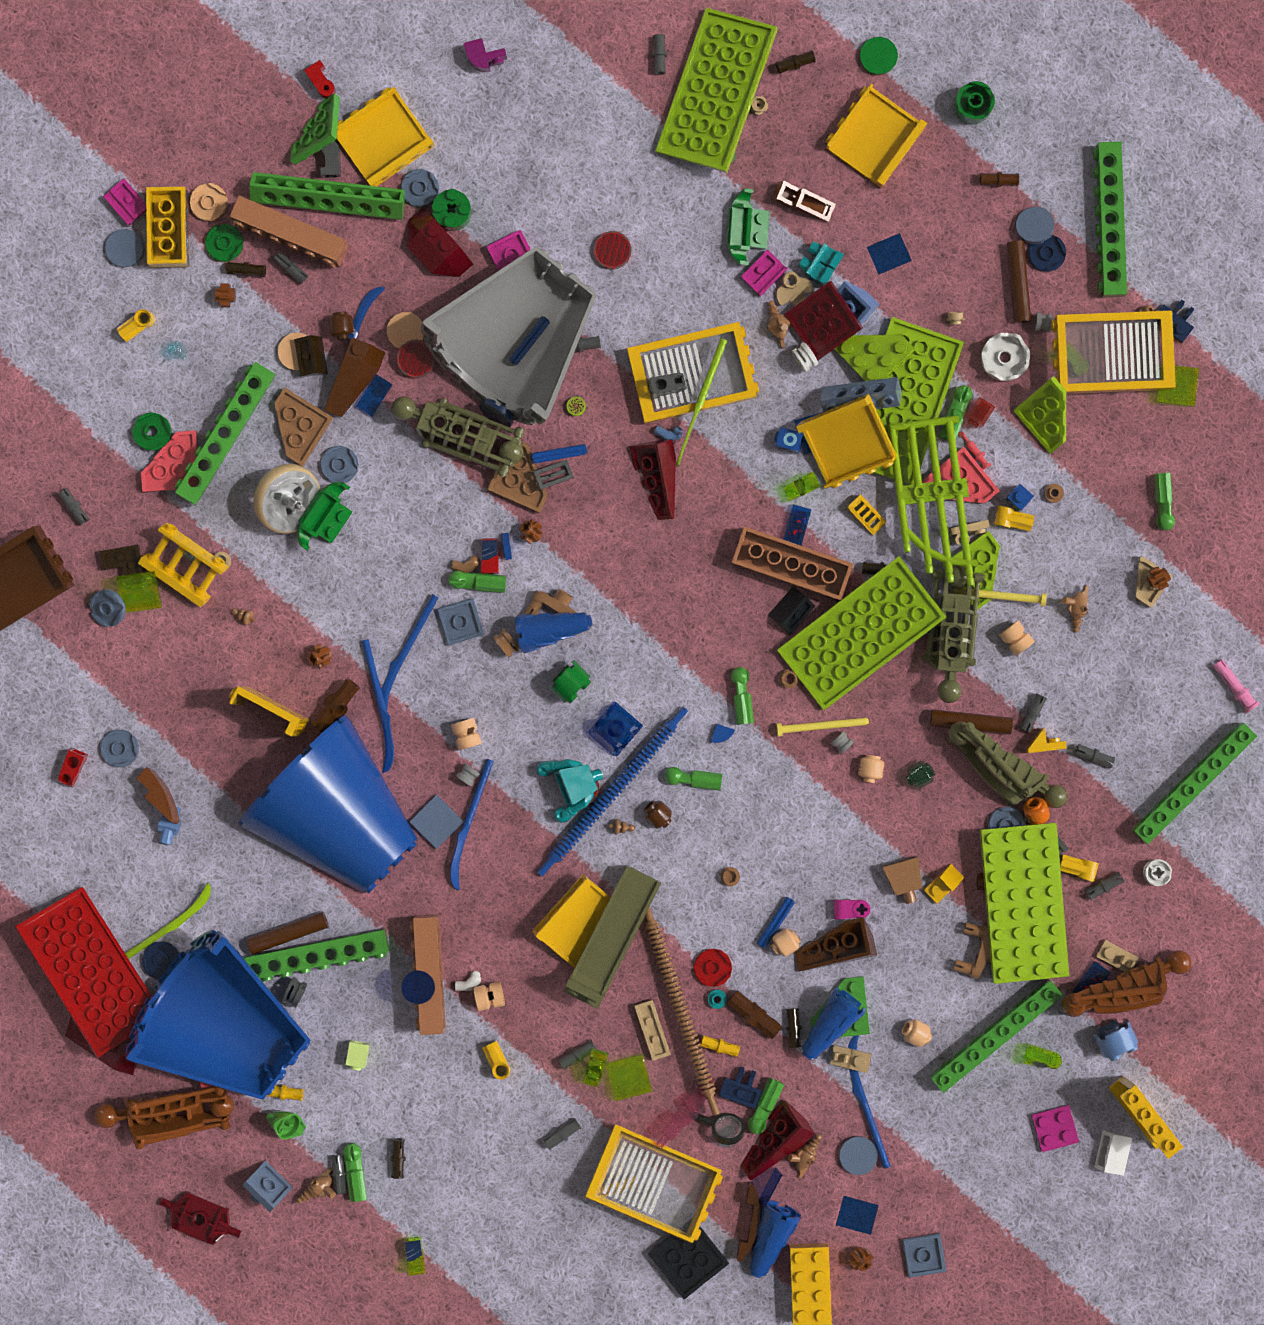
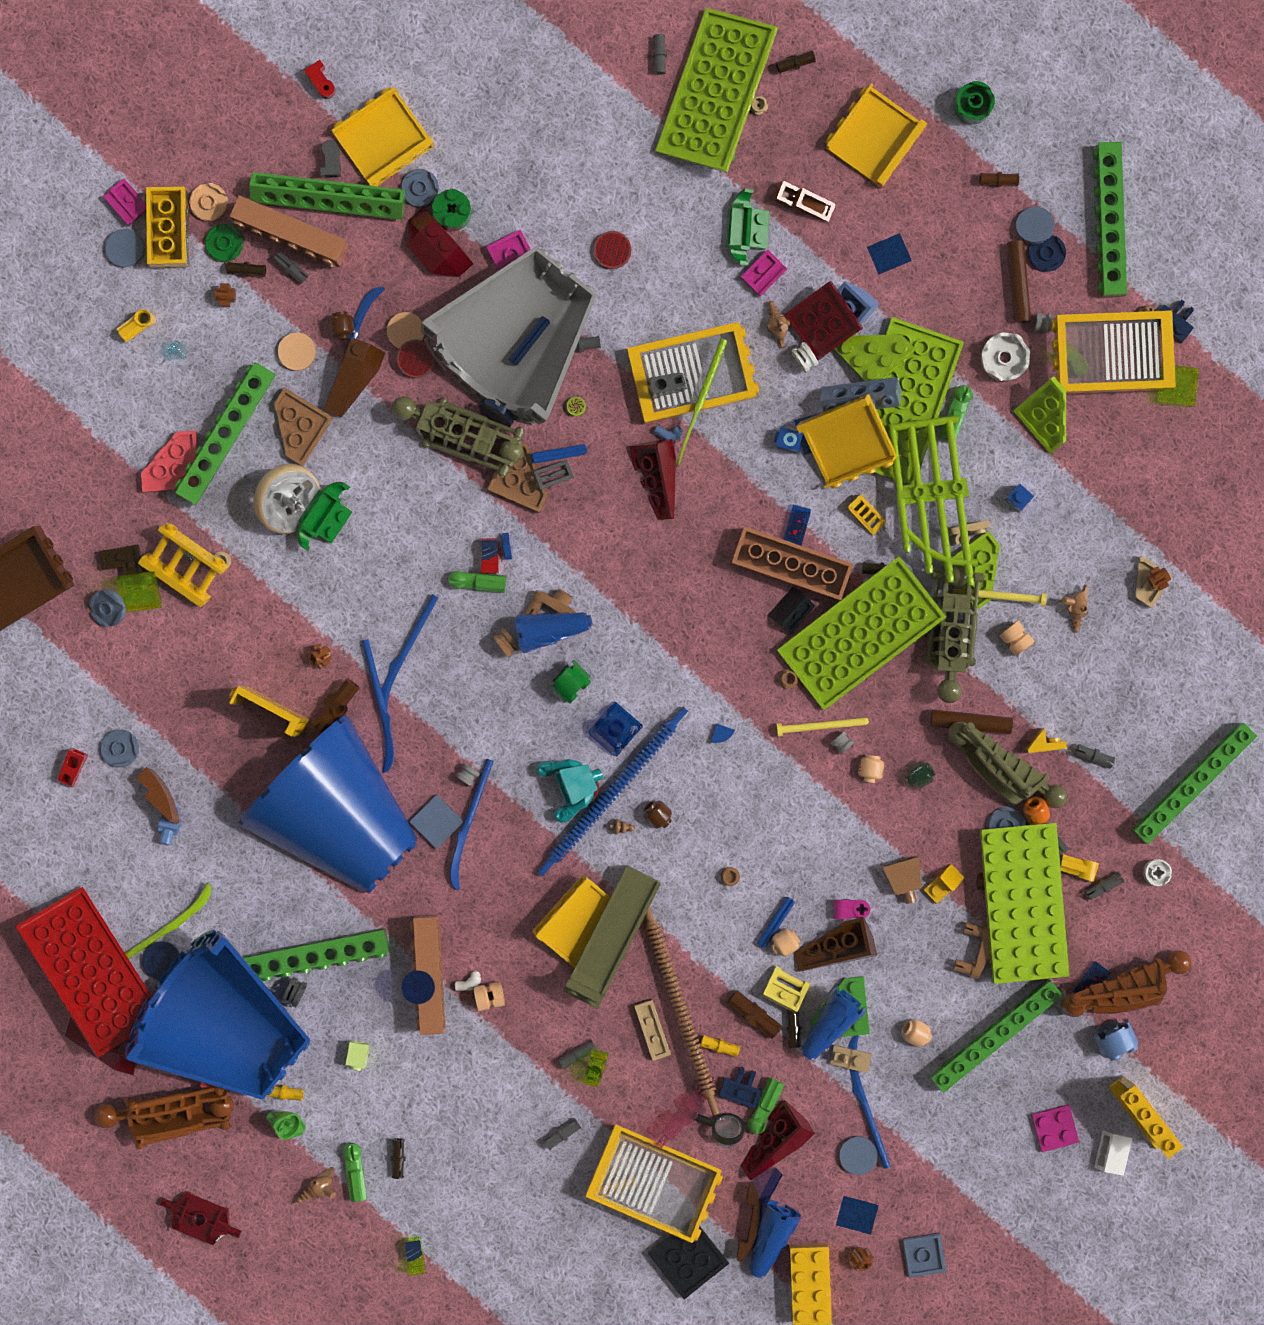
(73, 506): dark grey pin -> none
(147, 441): green plate -> none
(244, 616): medium nougat hair -> none
(267, 1186): sand blue tile -> none
(287, 933): reddish brown piece -> none
(310, 355): dark brown panel -> none
(318, 131): bright green plate -> none
(338, 1174): dark grey axle -> none
(343, 460): sand blue tile -> none
(374, 395): clear blue tile -> none
(460, 621): sand blue tile -> none
(466, 734): light nougat wheel -> none
(469, 566): medium nougat arm -> none
(480, 59): magenta brick -> none
(495, 1058): yellow piece -> none
(531, 531): dark orange gear -> none
(629, 1077): clear neon green plate -> none
(696, 779): bright green piece -> none
(707, 967): red tile -> none
(717, 992): teal plate -> none
(742, 699): bright green piece -> none
(782, 994): none -> light yellow plate
(794, 293): tan plate -> none
(802, 486): clear neon green leg -> none
(805, 1156): medium nougat piece -> none
(823, 265): teal hips -> none
(878, 55): green tile -> none
(955, 317): tan plate -> none
(975, 451): coral piece -> none
(979, 413): clear red brick -> none
(979, 484): coral plate -> none
(1012, 519): yellow piece -> none
(1033, 712): dark grey pin -> none
(1042, 1055): clear neon green leg -> none
(1048, 495): medium nougat plate -> none
(1117, 956): tan plate -> none
(1163, 495): bright green piece -> none
(1240, 693): bright pink pin -> none

